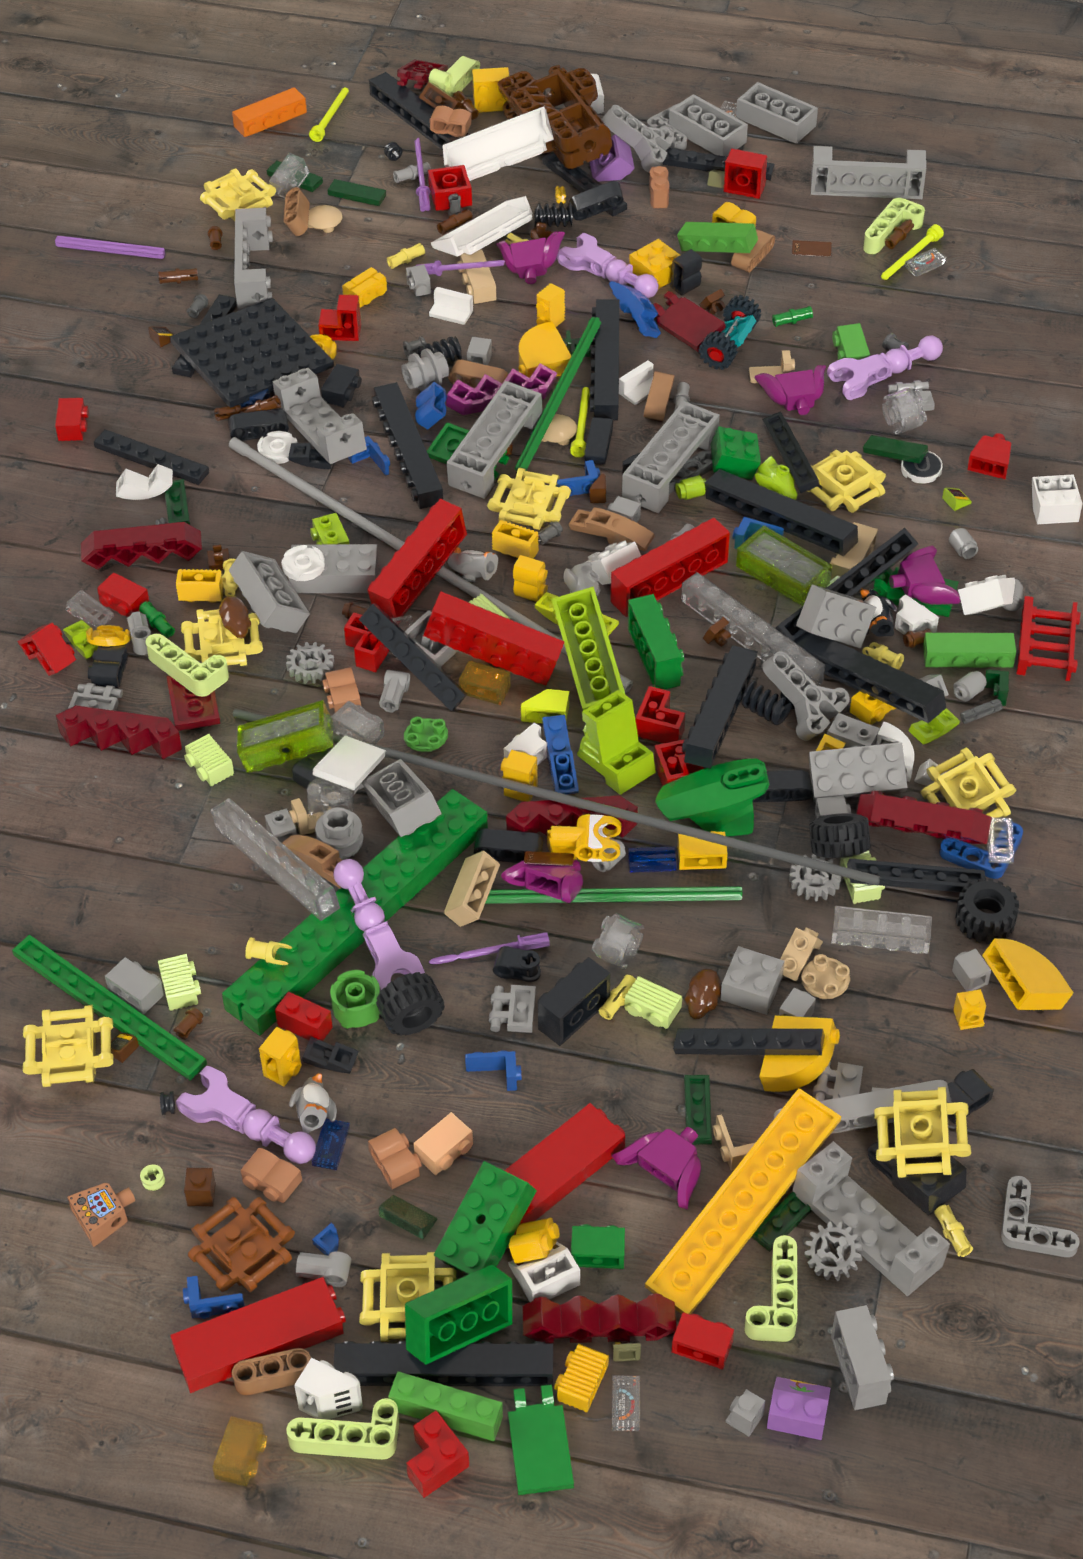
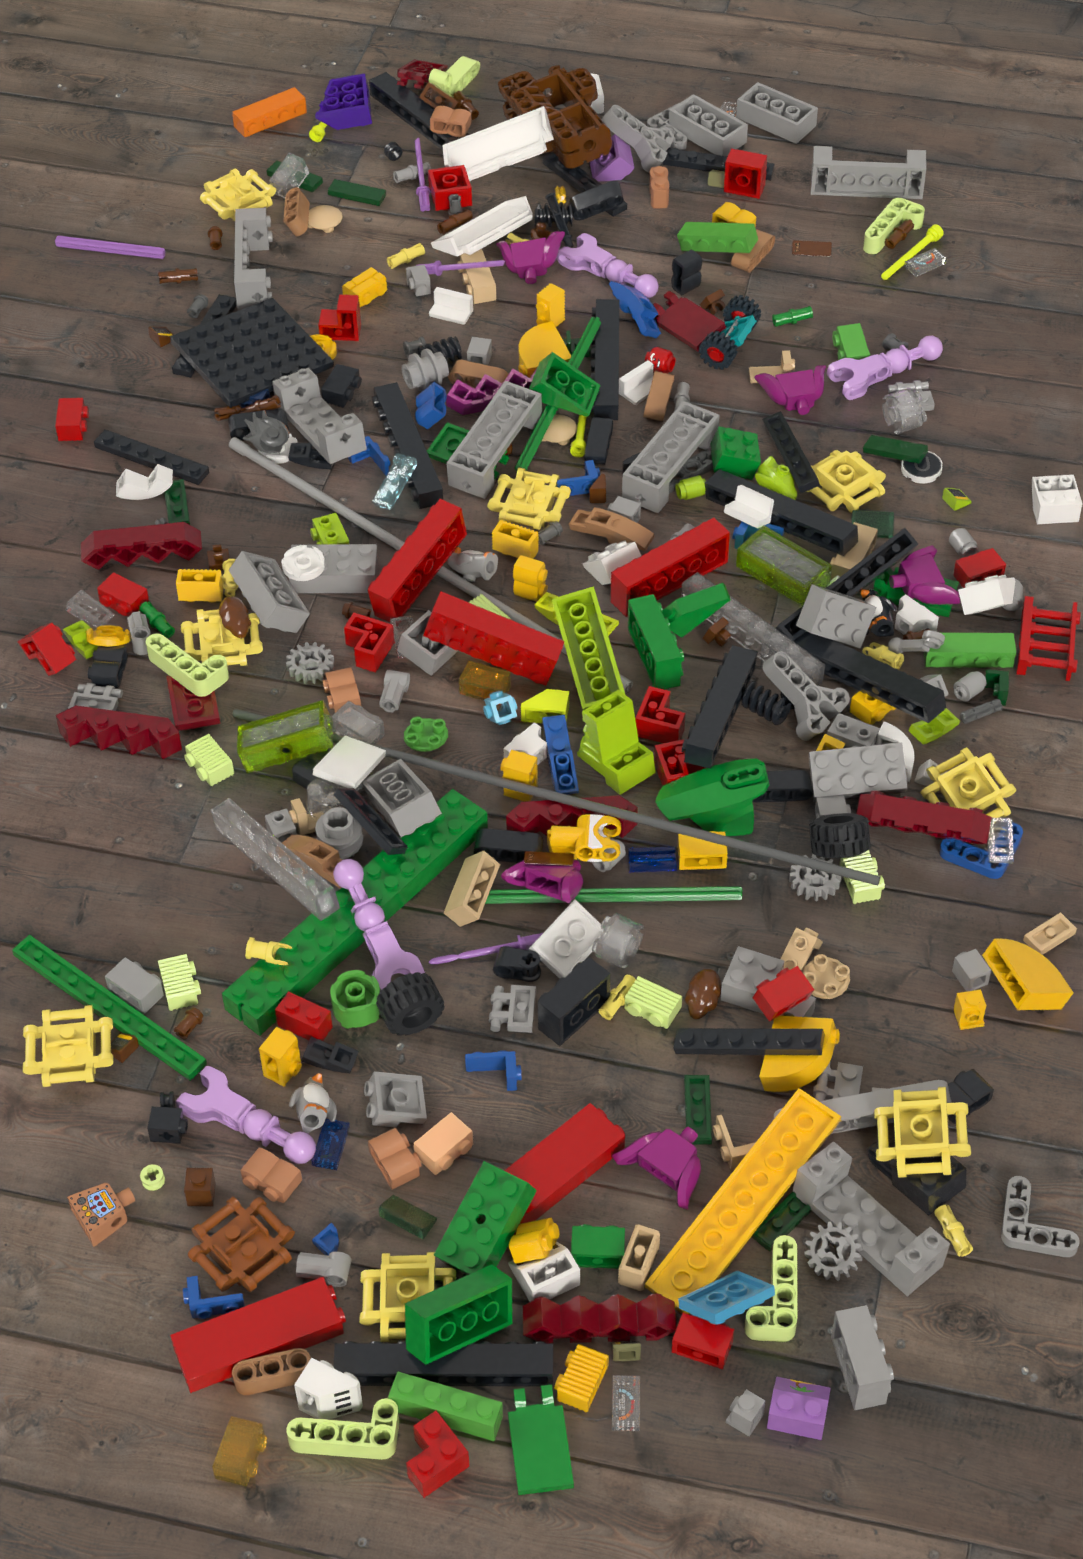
(167, 1125): none -> black brick
(267, 433): none -> dark grey hair
(346, 103): none -> dark purple wedge
(370, 821): none -> black tile
(395, 481): none -> clear light blue plate
(395, 1099): none -> light grey plate
(413, 657): black plate -> none
(486, 91): yellow brick -> none
(507, 709): none -> medium azure brick
(558, 216): none -> black piece
(564, 385): none -> green slope
(568, 940): none -> white tile
(581, 577): light grey animal -> none
(639, 1257): none -> tan brick
(654, 260): yellow brick -> none
(662, 359): none -> red head
(693, 609): none -> green slope
(726, 1297): none -> dark azure plate
(750, 507): none -> white panel
(783, 992): none -> red brick
(876, 519): none -> clear green slope
(881, 929): clear brick -> none
(917, 875): black plate -> none
(929, 640): none -> light grey piece
(978, 567): none -> red brick
(987, 896): black tyre -> none
(991, 456): red torso -> none
(1050, 934): none -> tan plate

